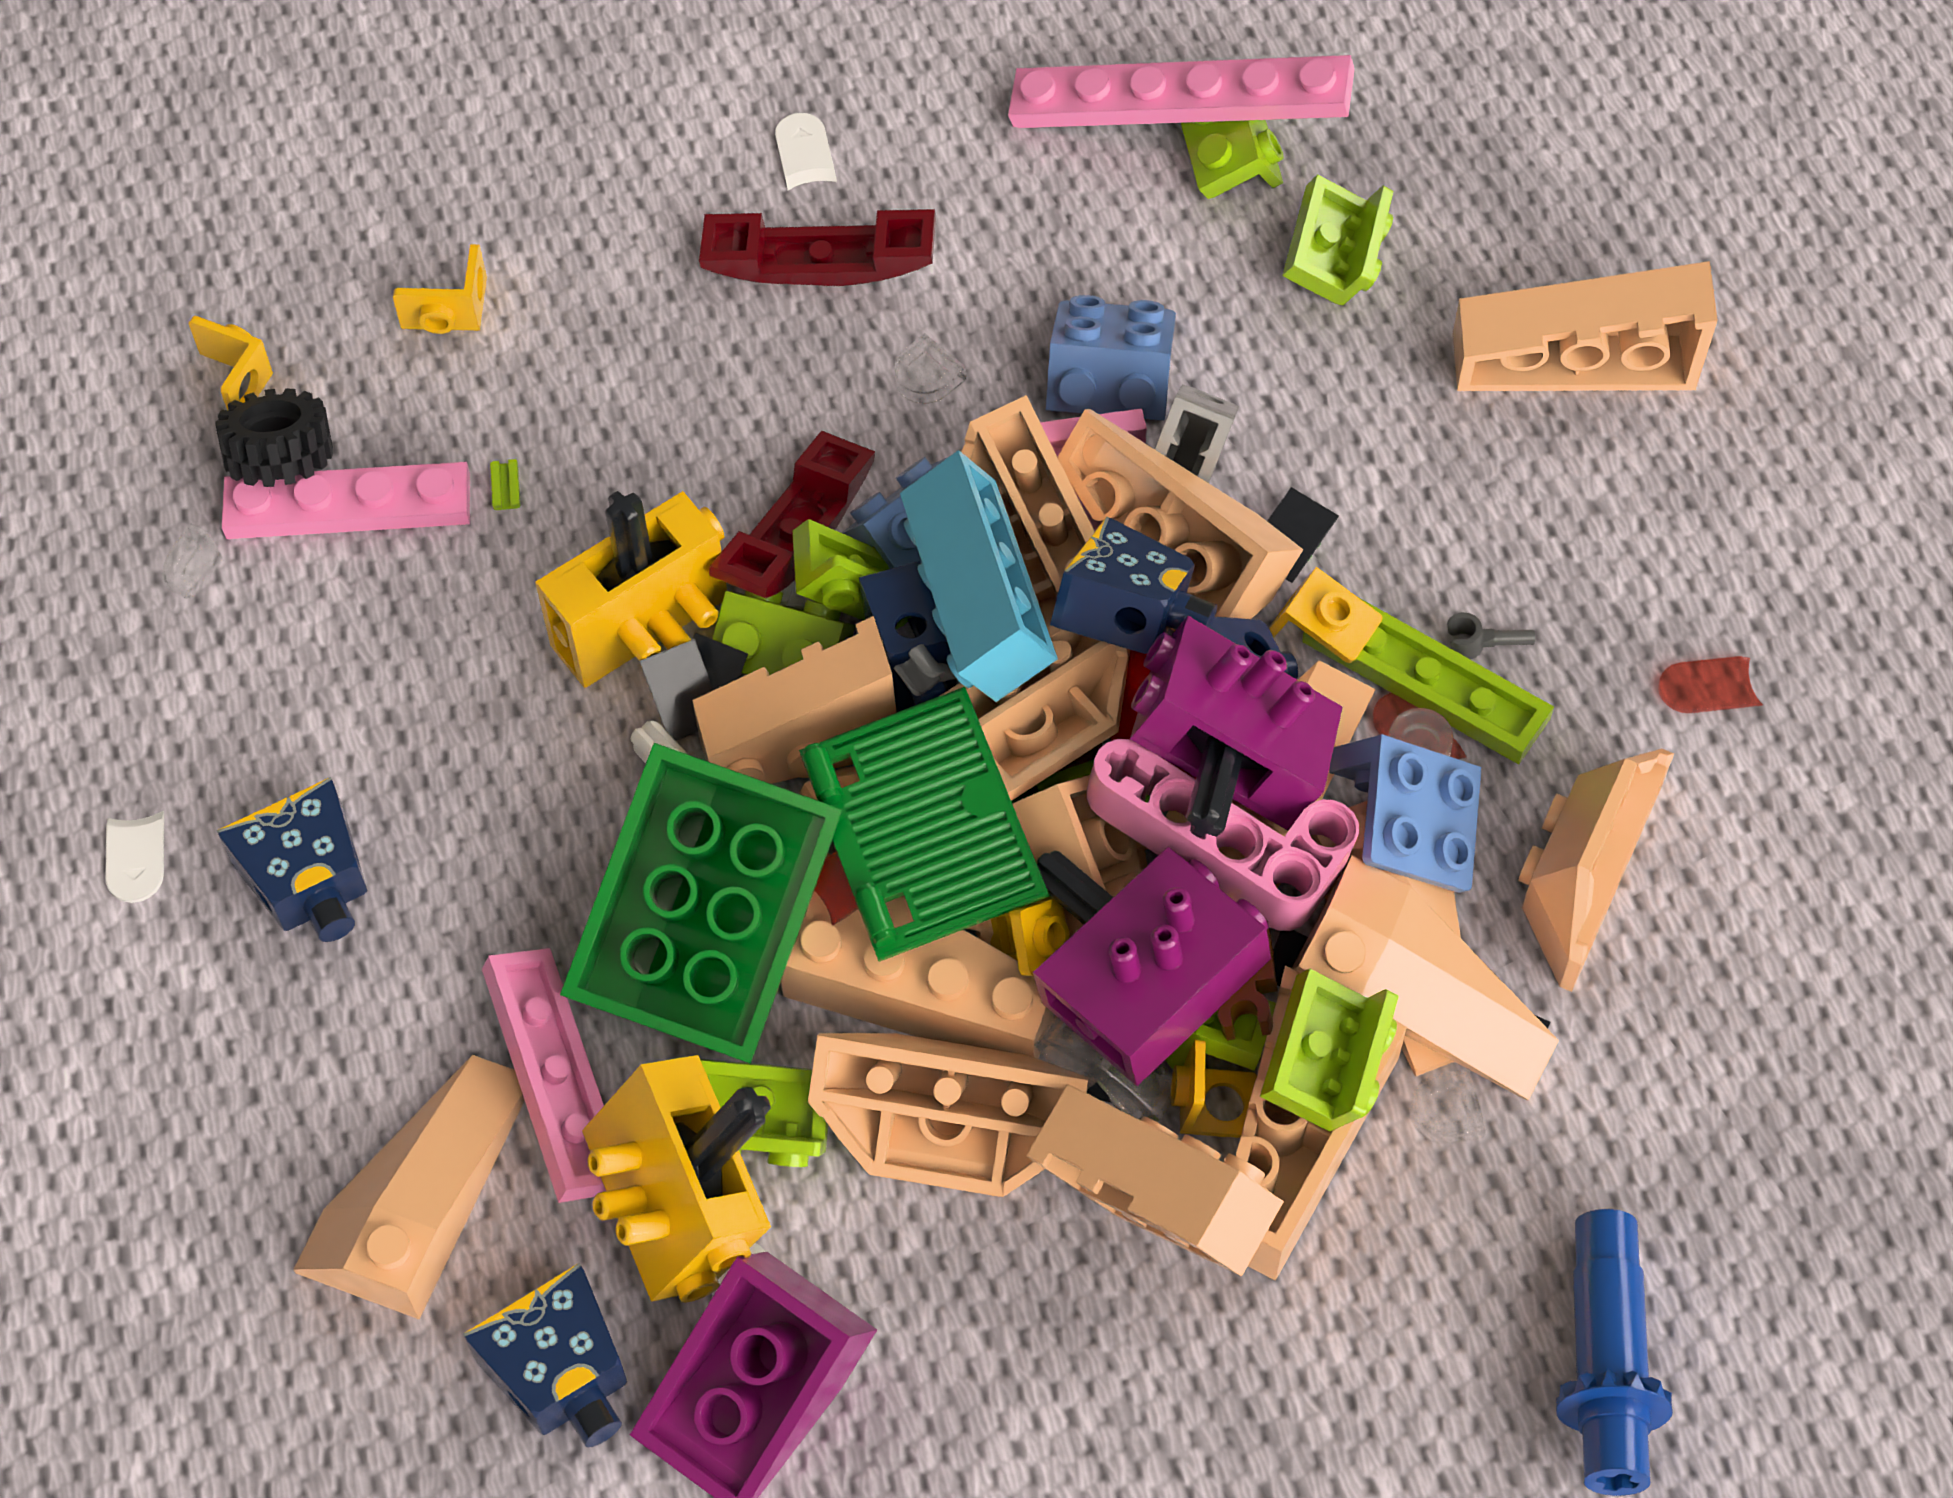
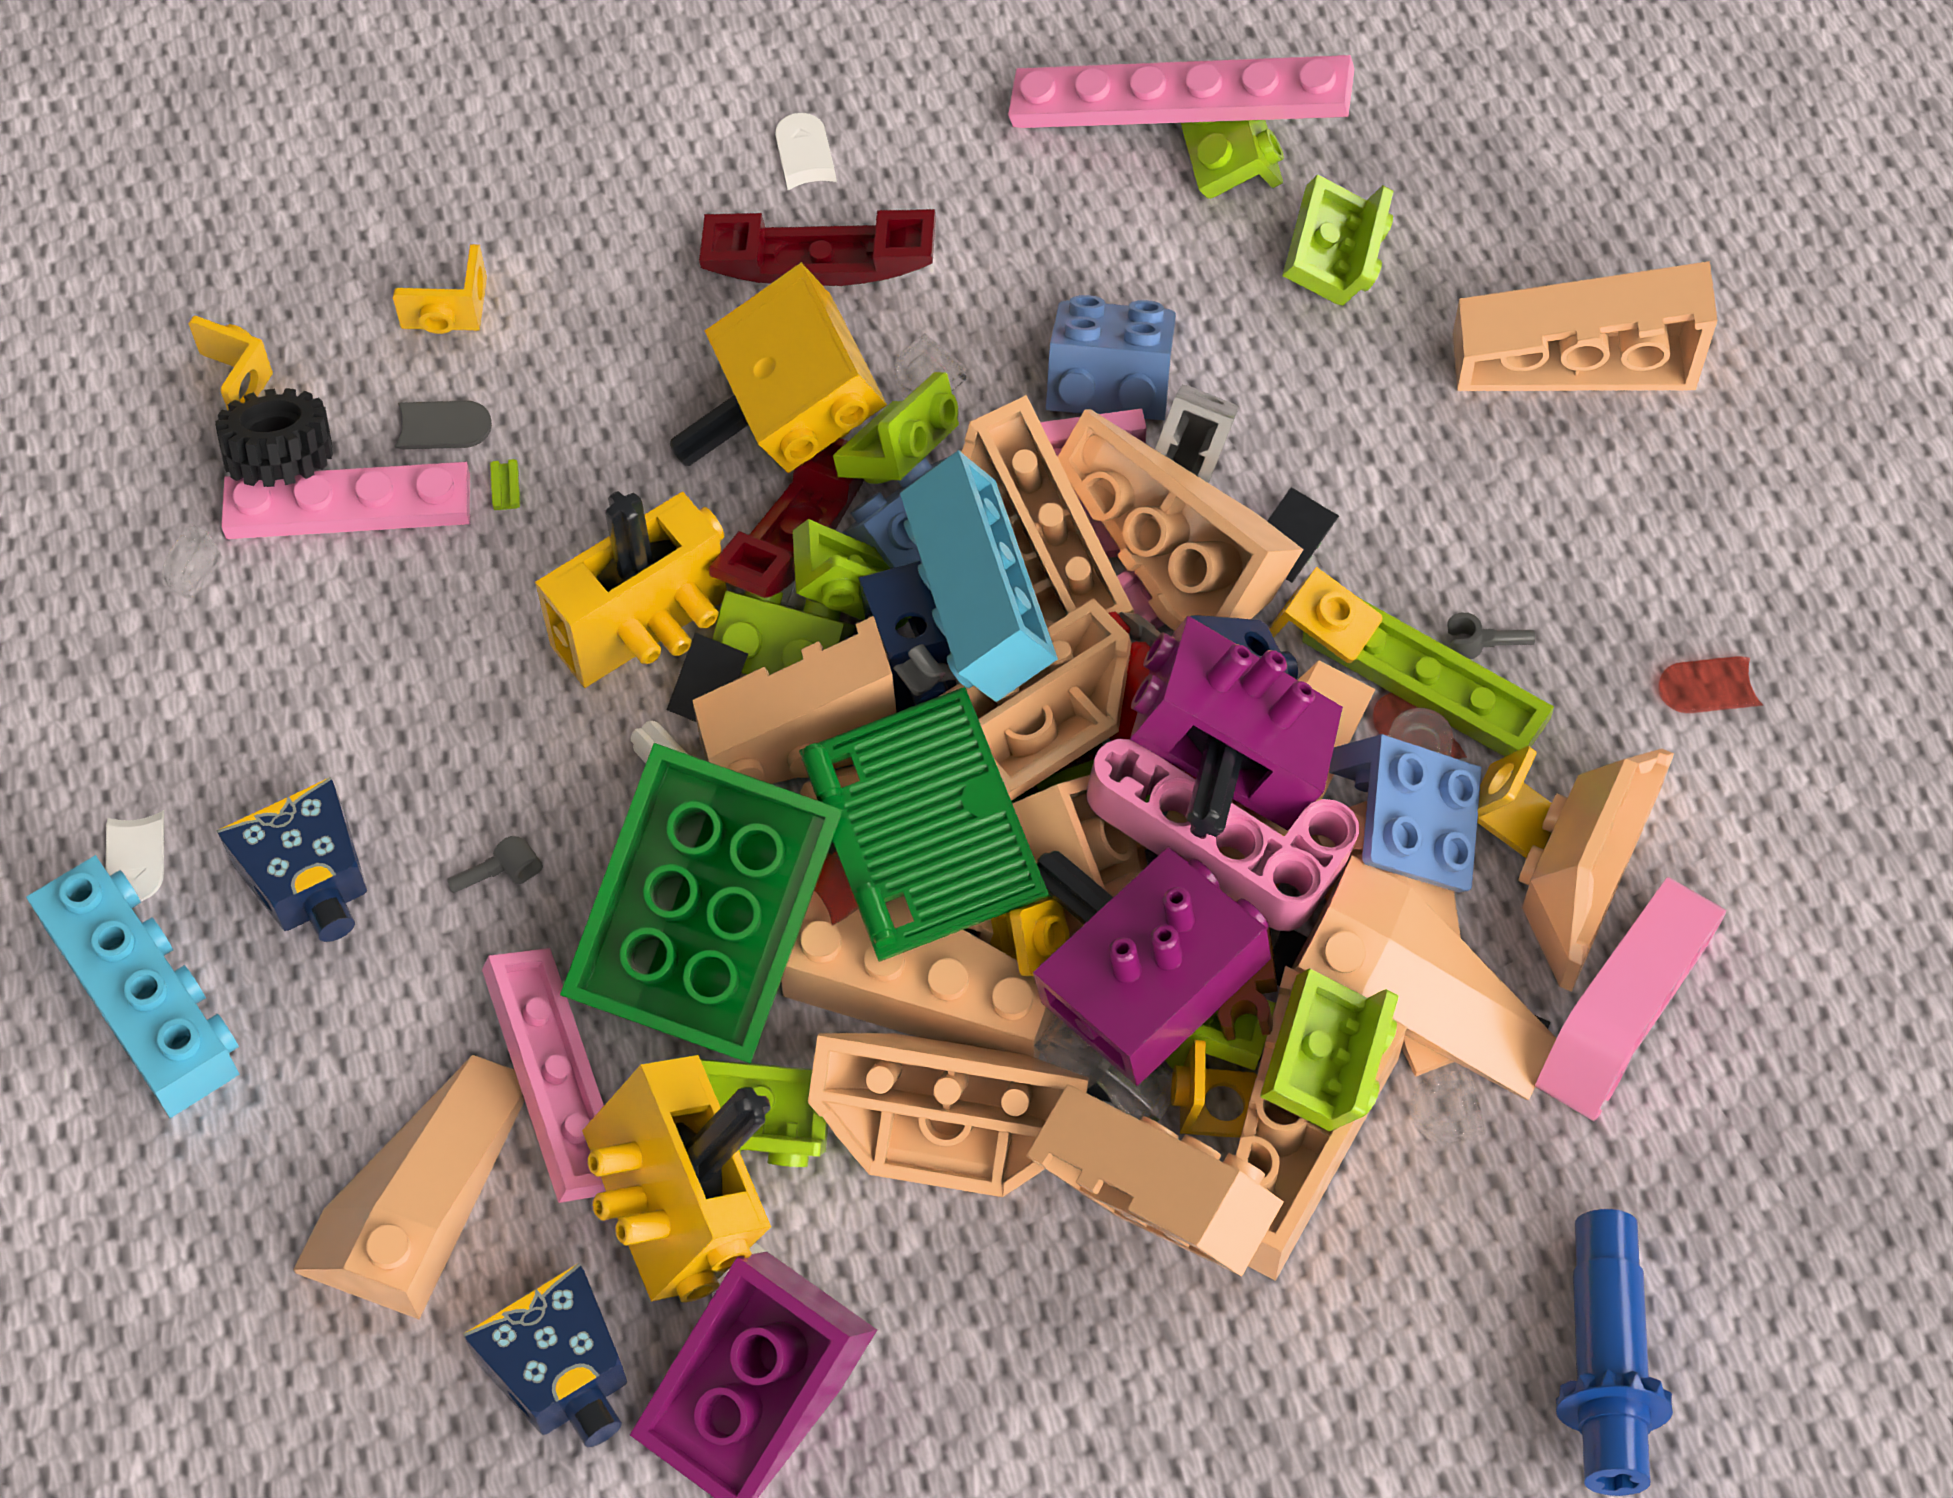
(135, 986): none -> medium azure brick
(443, 424): none -> dark grey piece
(511, 856): none -> dark grey hand
(674, 681): piece -> none
(790, 375): none -> yellow piece
(901, 434): none -> lime bracket
(1127, 589): dark blue torso -> none
(1512, 807): none -> yellow bracket
(1628, 997): none -> bright pink beam

